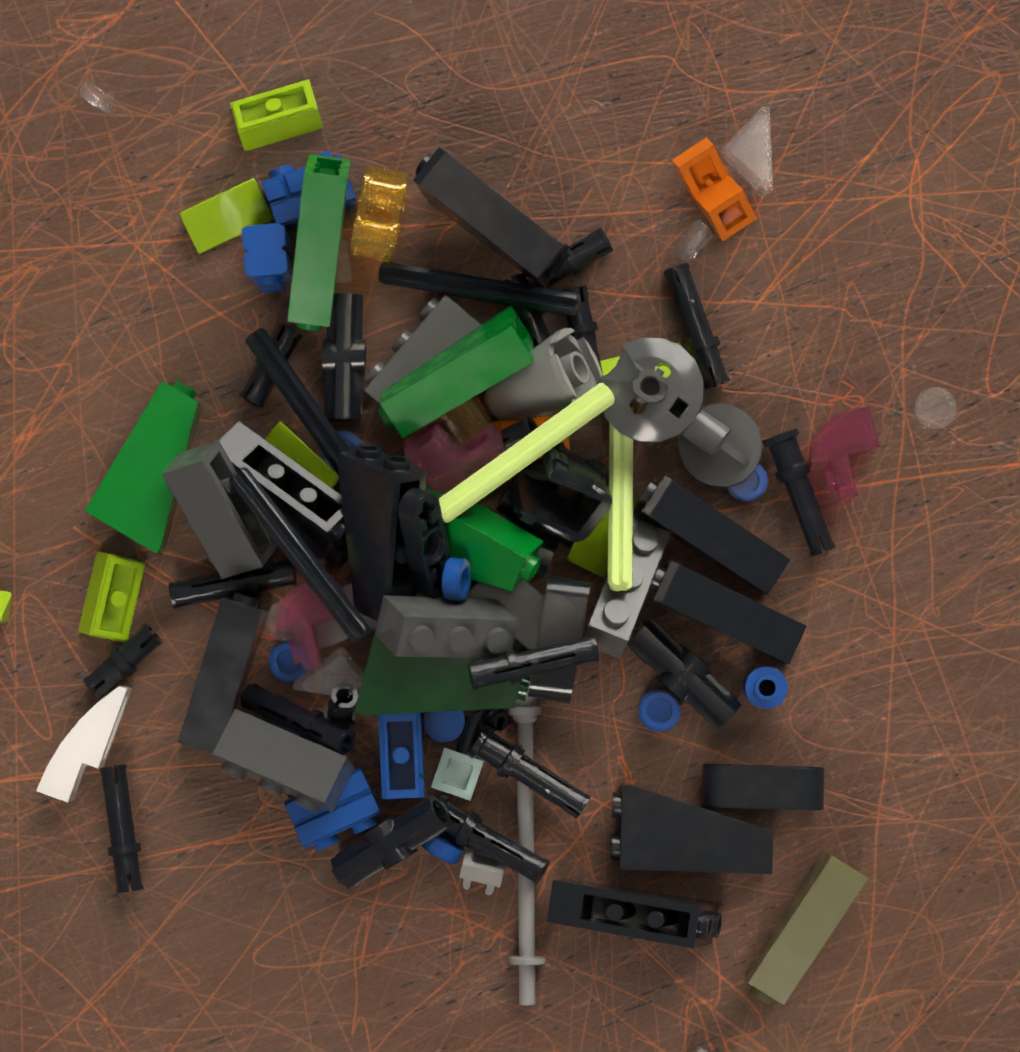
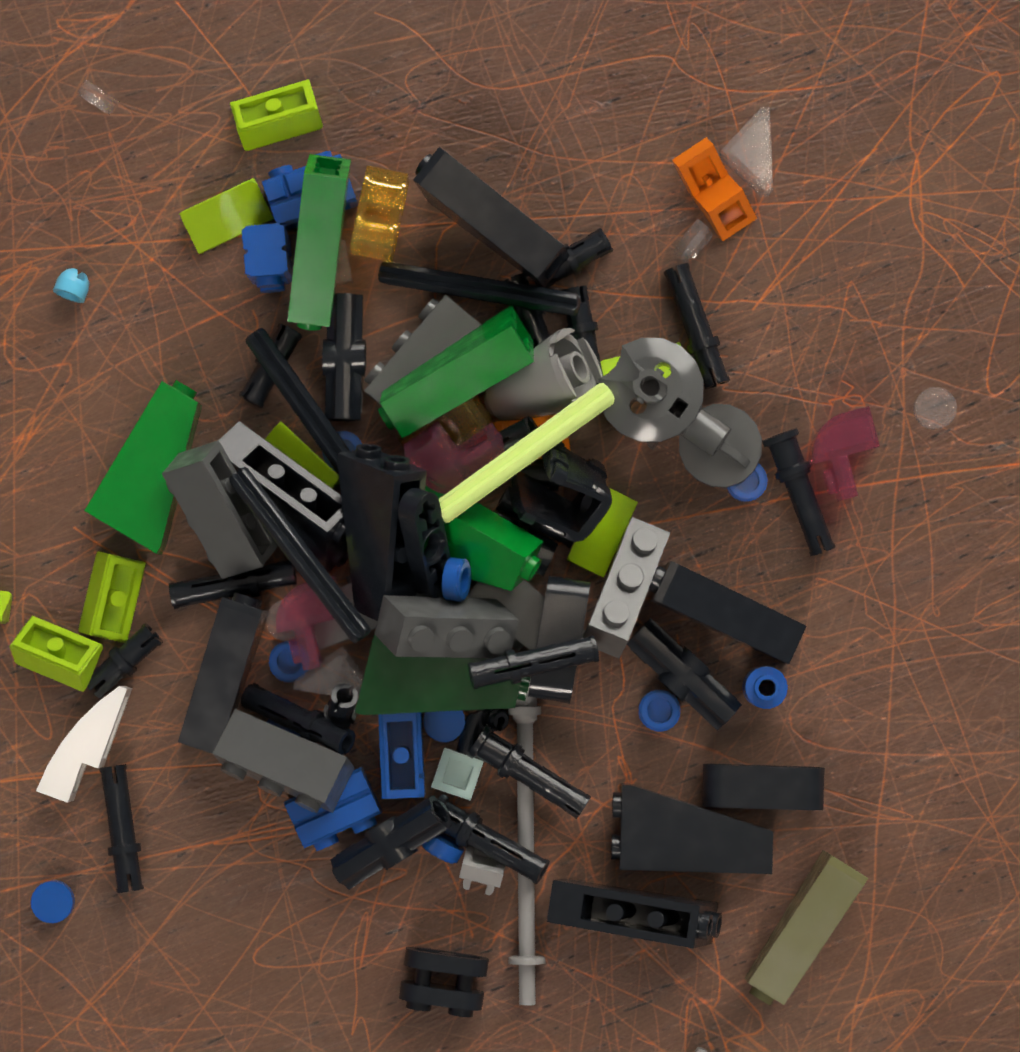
(52, 901): none -> blue tile
(56, 653): none -> lime slope
(72, 285): none -> medium azure hinge
(423, 993): none -> black brick
(621, 511): yellowish green axle -> none
(712, 534): black slope -> none

